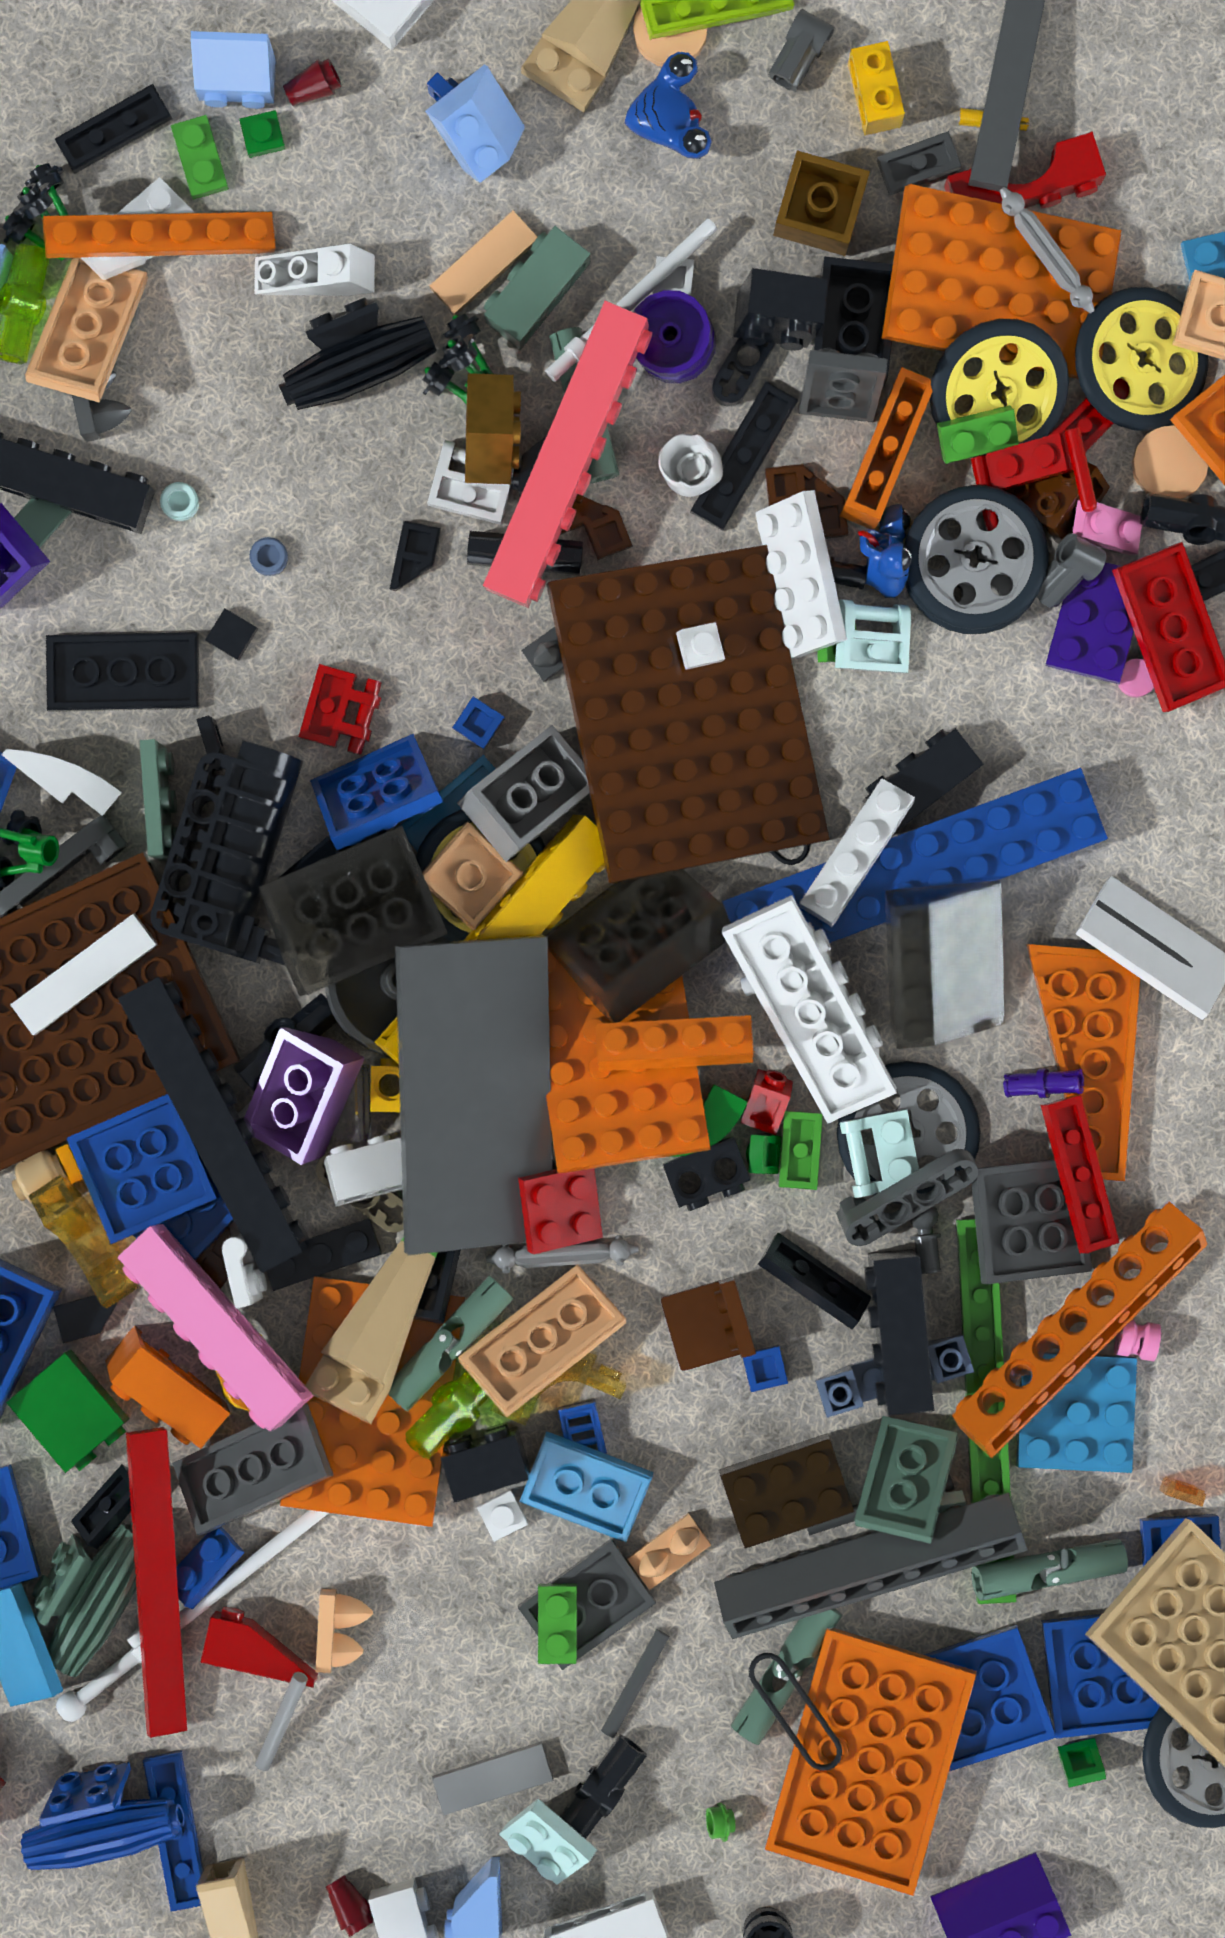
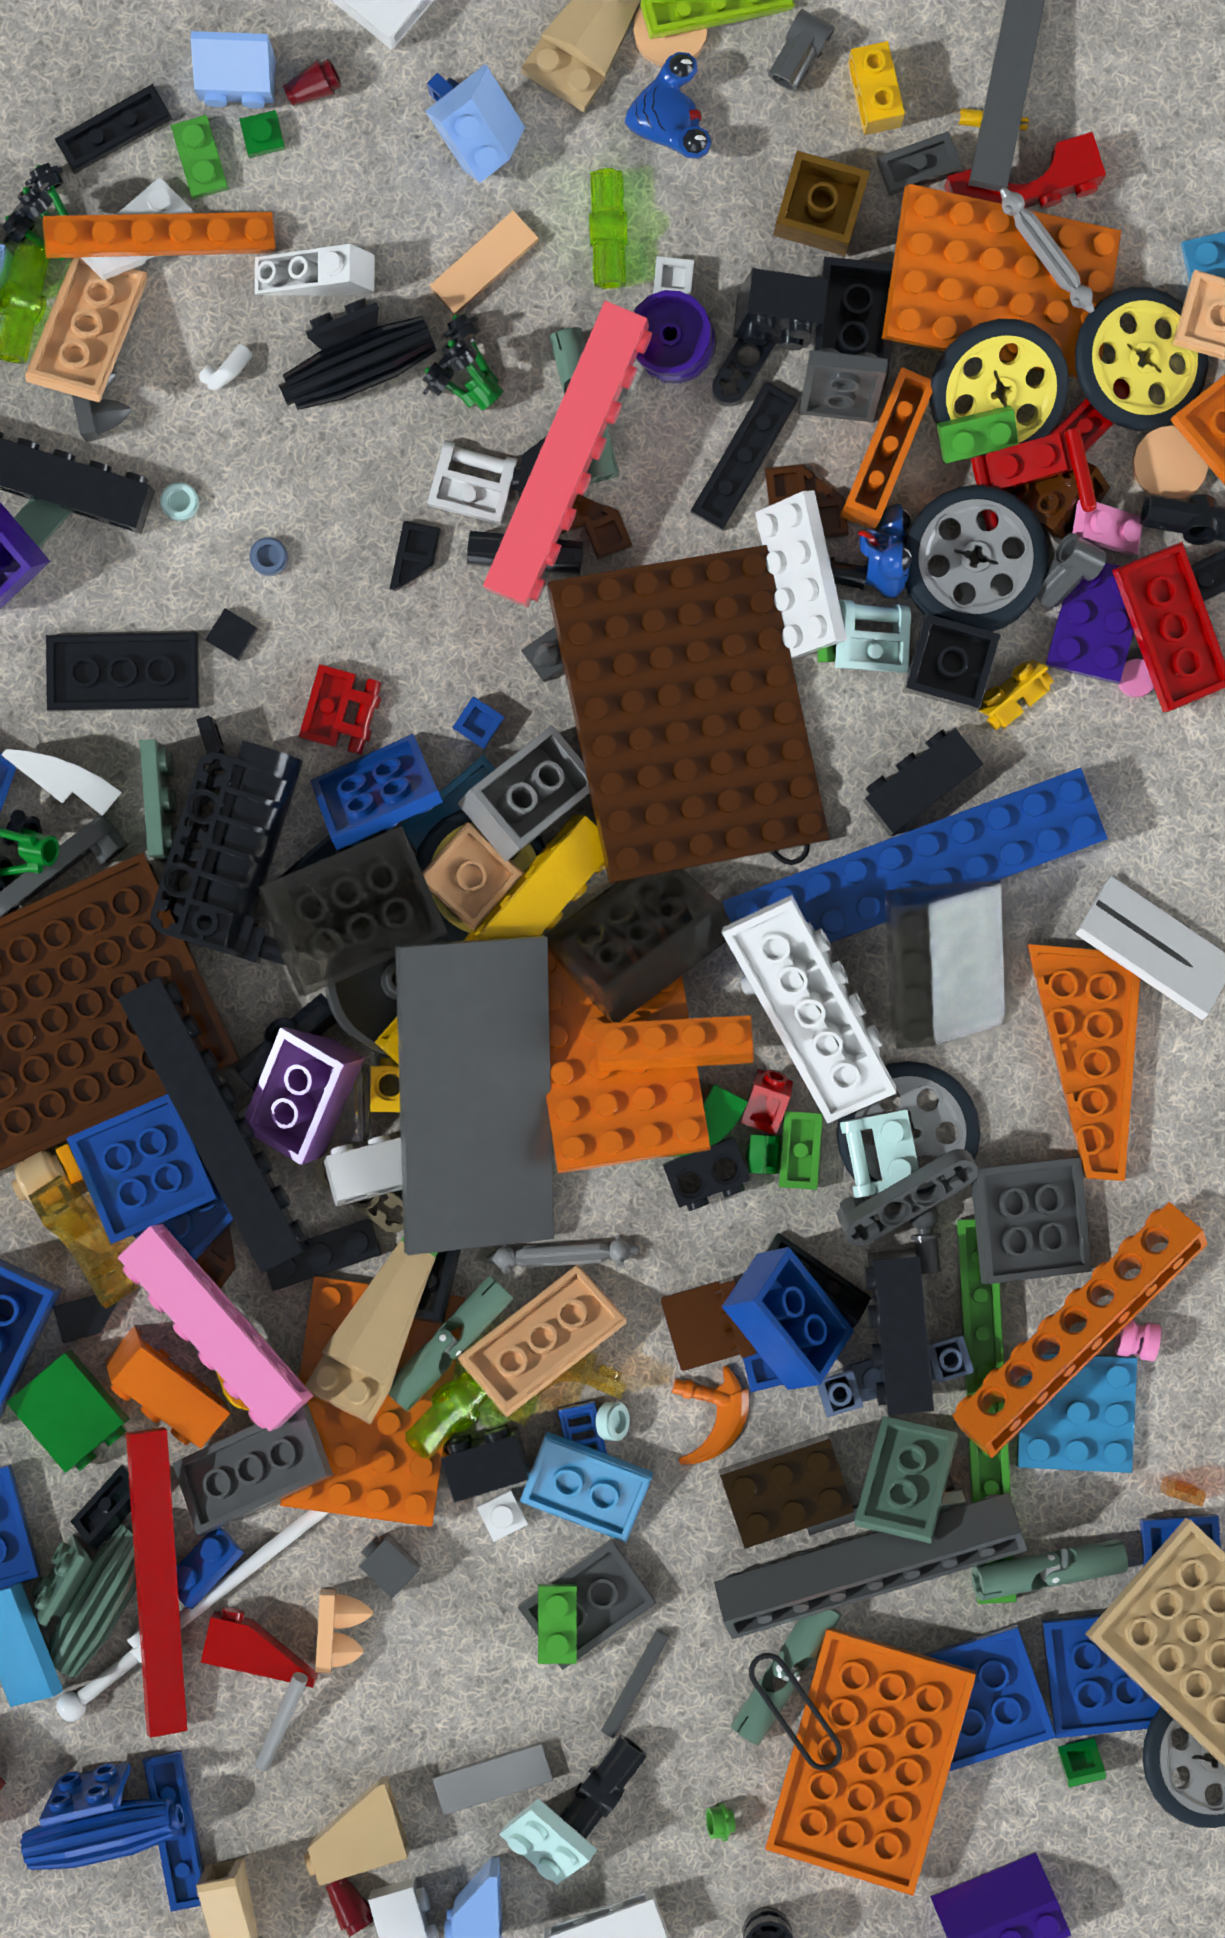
(84, 974): white tile -> none
(229, 369): none -> white arm
(244, 1277): white plate -> none
(359, 1838): none -> tan slope
(388, 1564): none -> dark grey brick
(491, 428): pearl gold brick -> none
(536, 286): sand green brick -> none
(559, 1209): red plate -> none
(575, 347): white bar -> none
(608, 228): none -> clear neon green piece
(612, 1421): none -> light aqua tile
(669, 1551): light nougat tile -> none
(690, 464): white hair -> none
(700, 646): white plate -> none
(731, 1415): none -> orange piece
(788, 1318): none -> blue brick
(857, 852): white plate -> none
(951, 662): none -> black brick
(1027, 682): none -> yellow hinge
(1043, 1083): dark purple pin -> none
(1080, 1174): red plate -> none

